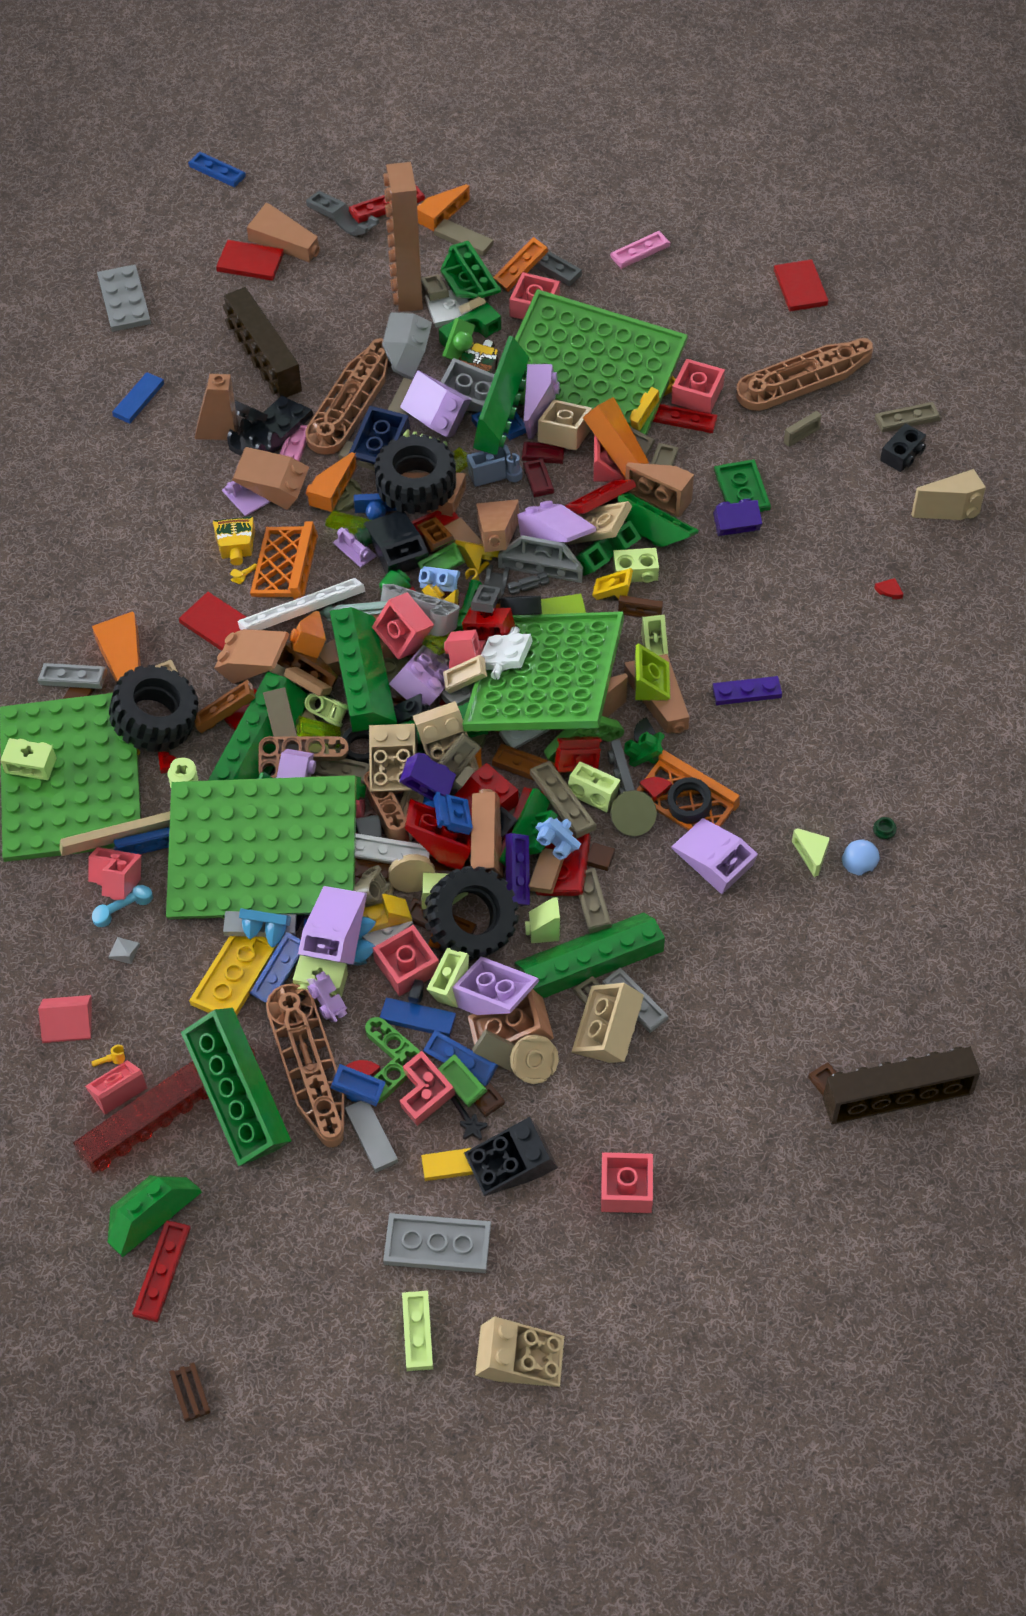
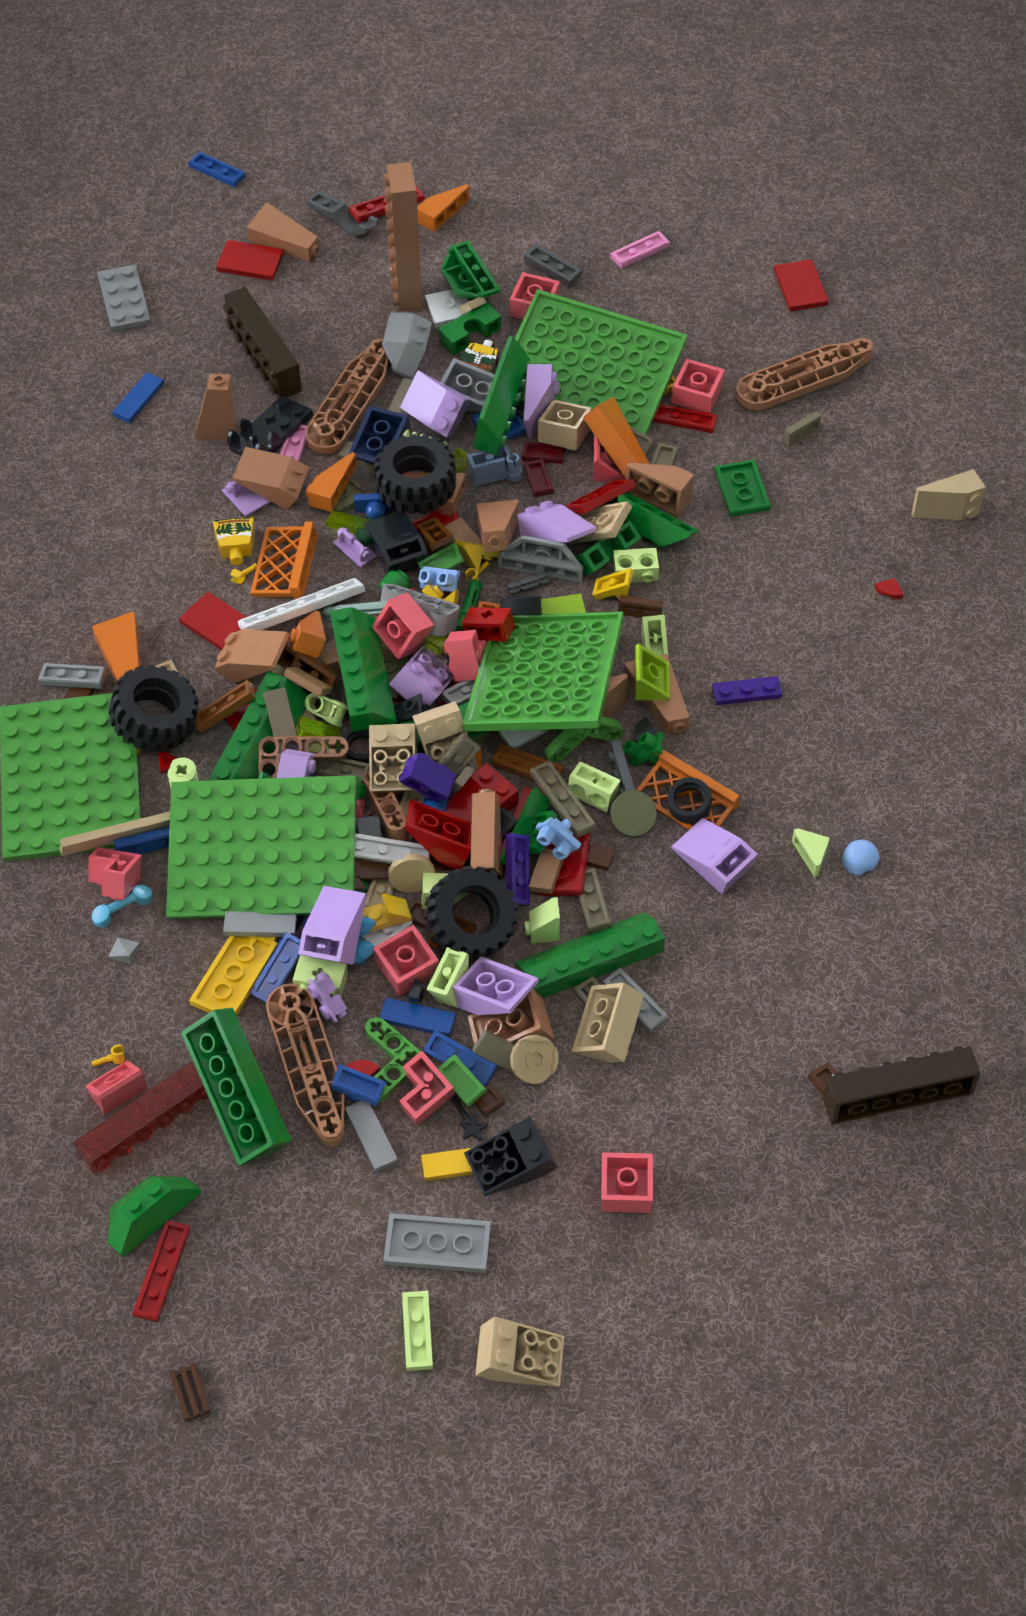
(28, 759): yellowish green brick -> none
(65, 1018): coral slope -> none
(249, 412): black plate -> none
(274, 926): dark azure tile -> none
(373, 884): dark tan piece -> none
(434, 287): dark tan tile -> none
(453, 813): blue plate -> none
(456, 234): dark tan tile -> none
(459, 339): bright green tile -> none
(465, 674): tan tile -> none
(492, 590): dark grey piece -> none
(506, 651): white plate -> none
(521, 262): orange plate -> none
(576, 750): red plate -> none
(647, 404): yellow plate -> none
(655, 786): red tile -> none
(737, 517): dark purple brick -> none
(884, 828): dark green plate -> none
(903, 448): black brick -> none
(911, 415): dark tan tile -> none

